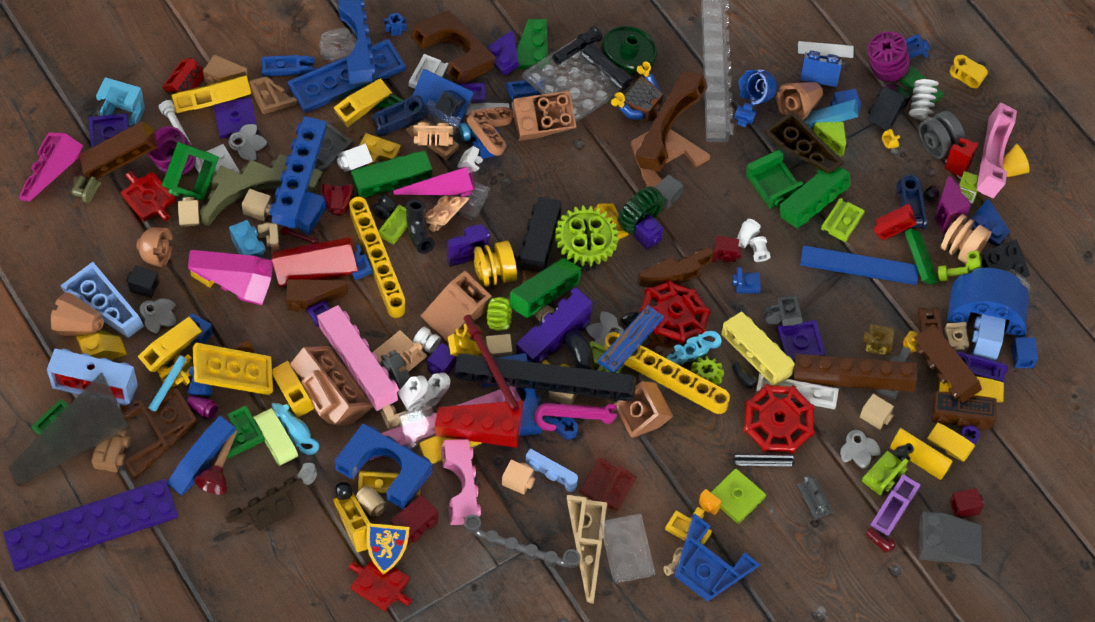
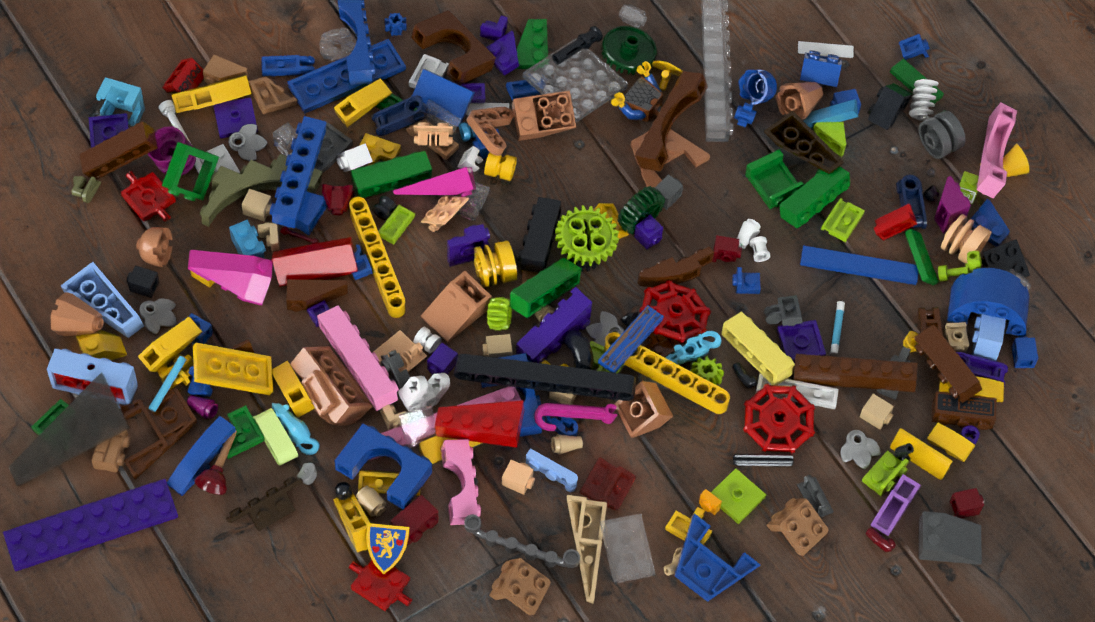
(56, 155): dark pink wedge -> none
(189, 212): tan brick -> none
(283, 138): none -> clear brick
(418, 227): black cylinder -> none
(450, 103): black brick -> none
(461, 343): yellow plate -> none
(475, 333): dark red bar -> none
(494, 30): none -> dark purple panel
(500, 166): none -> yellow wheel
(520, 585): none -> medium nougat bracket
(564, 443): none -> tan cone
(597, 58): black axle -> none
(633, 15): none -> clear brick
(668, 69): none -> yellow shield
(799, 525): none -> medium nougat bracket
(837, 328): none -> medium azure bar
(884, 333): clear yellow brick -> none
(889, 56): magenta wheel -> none
(890, 139): yellow piece -> none
(961, 158): red hinge -> none
(968, 73): yellow piece -> none

